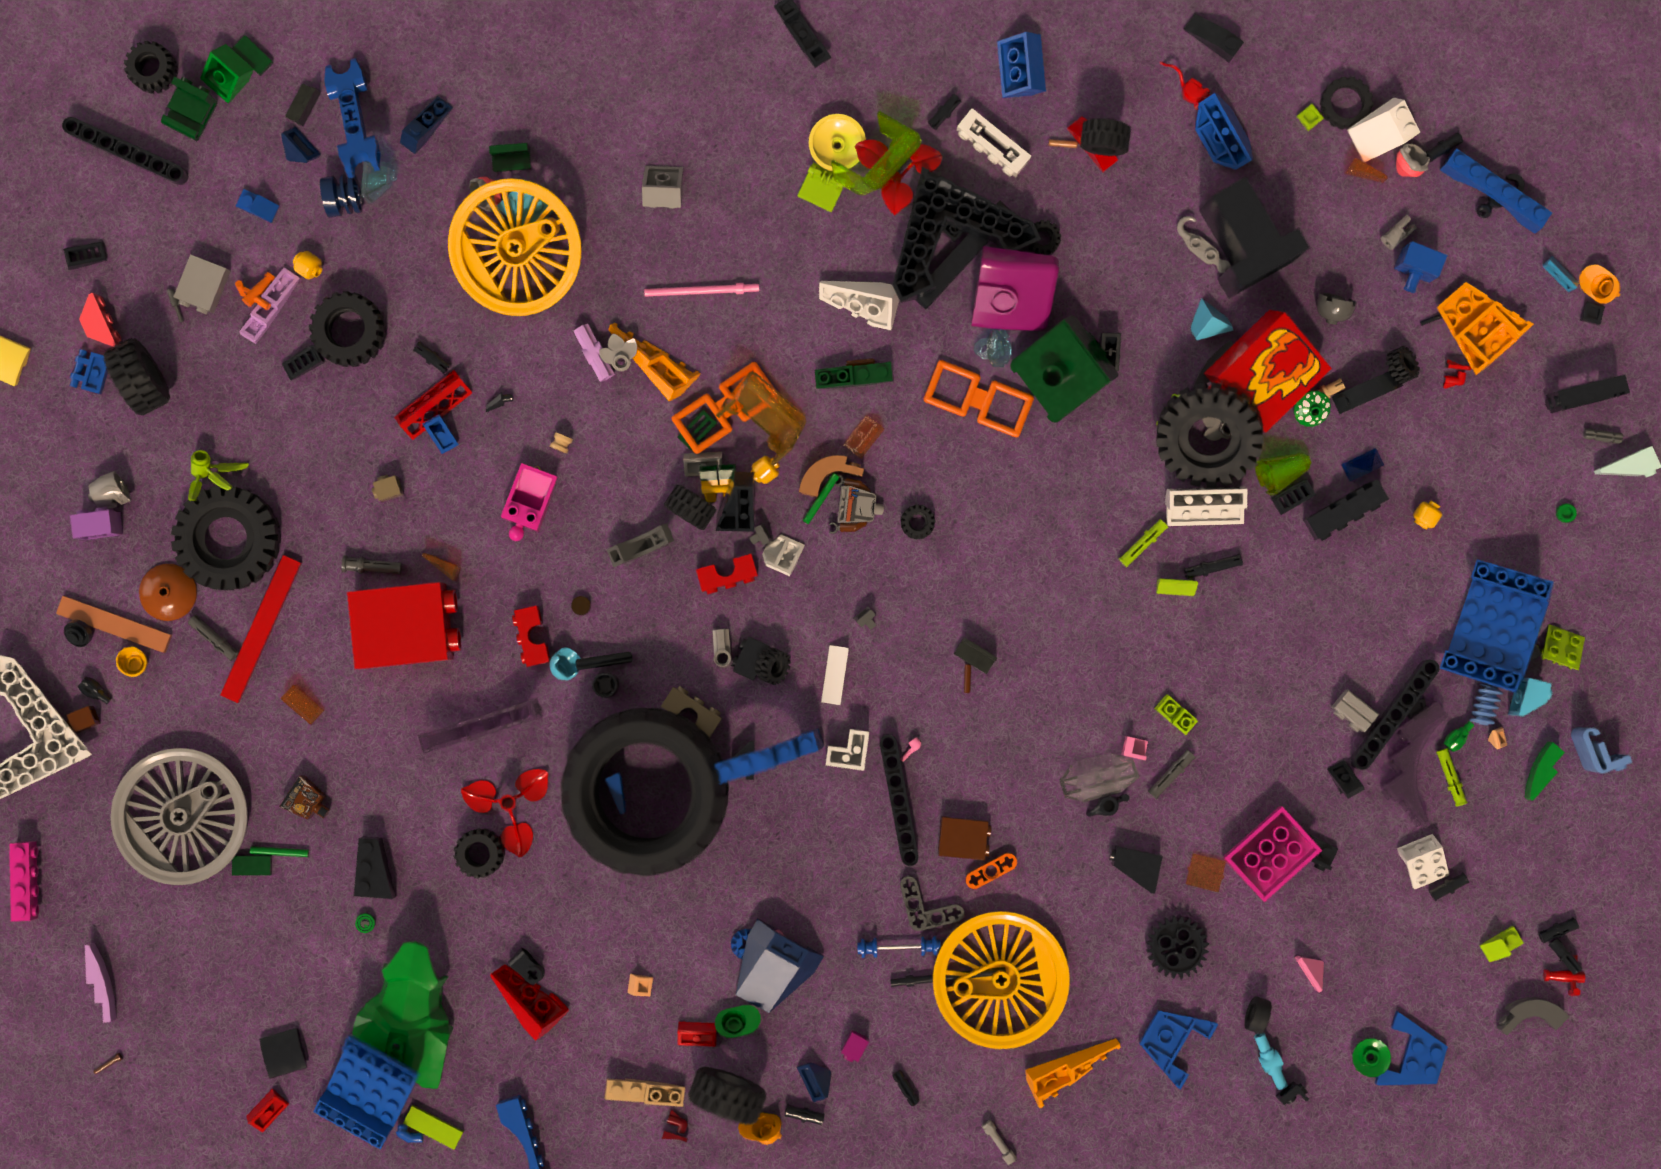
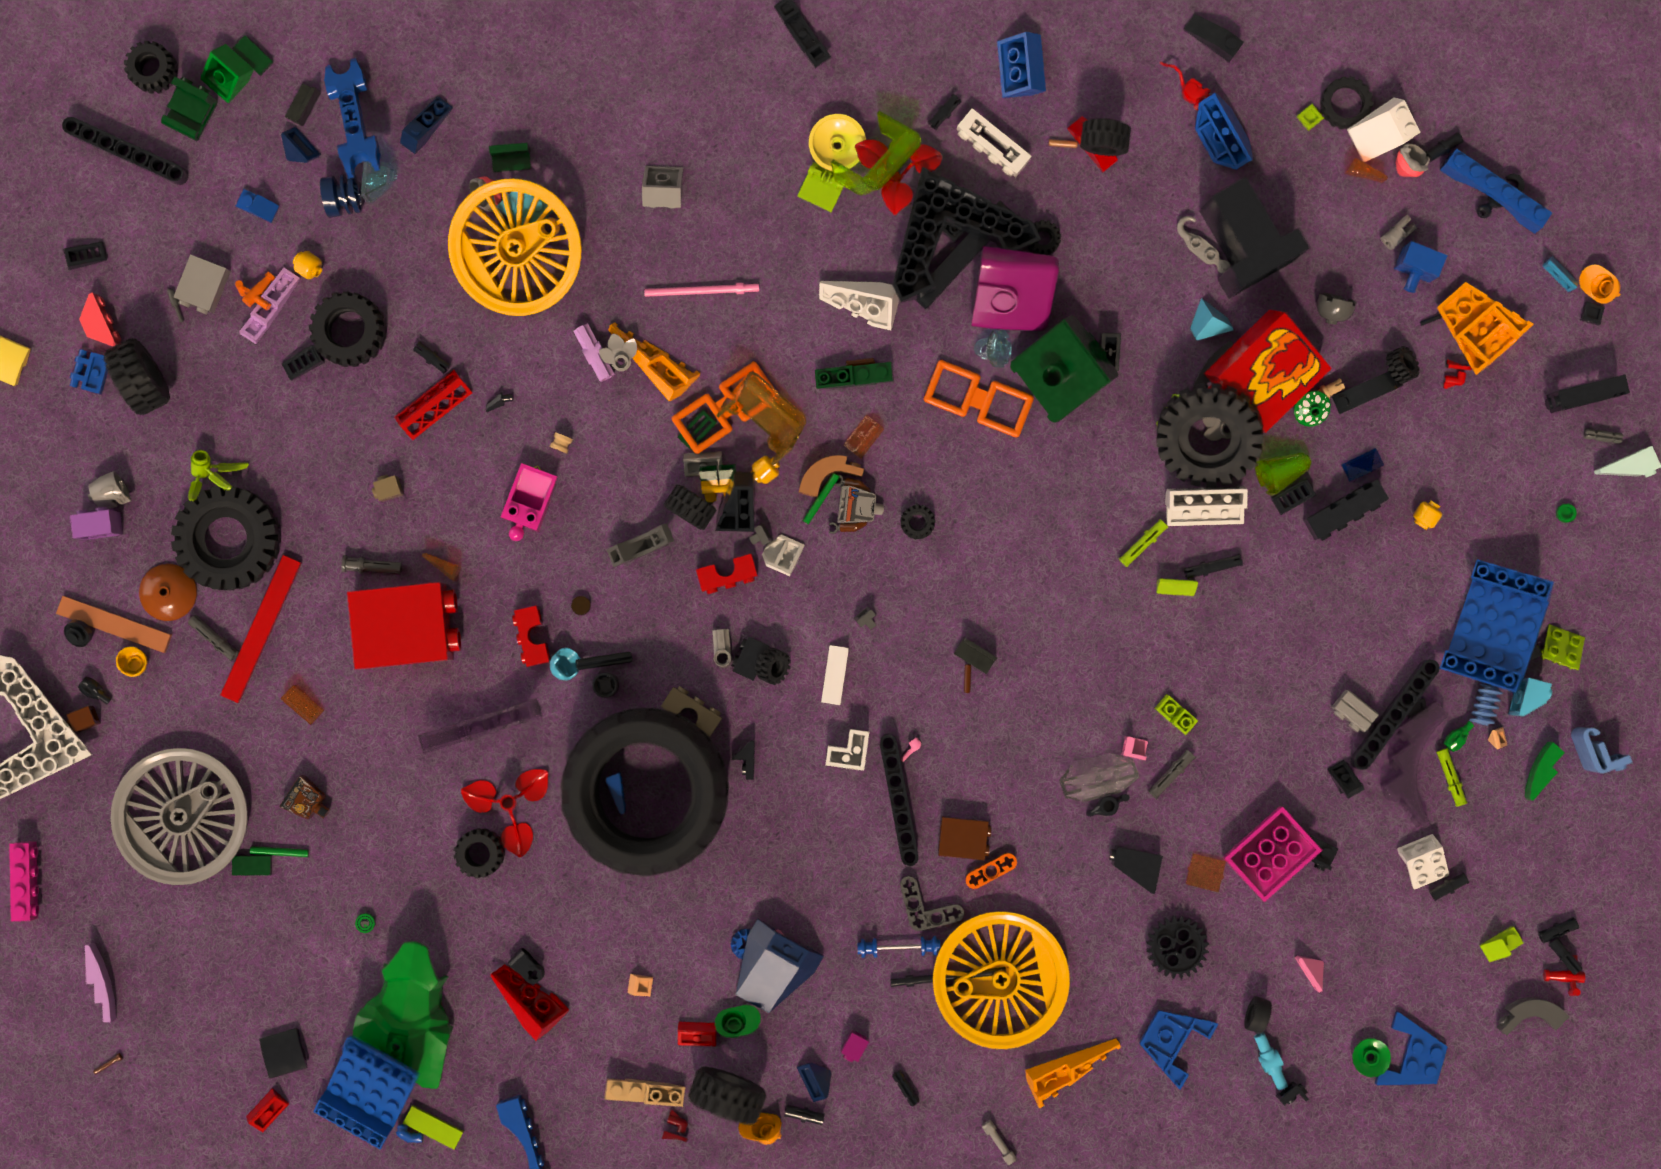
(372, 870): black wedge -> none
(440, 433): blue slope -> none
(770, 756): blue arch -> none

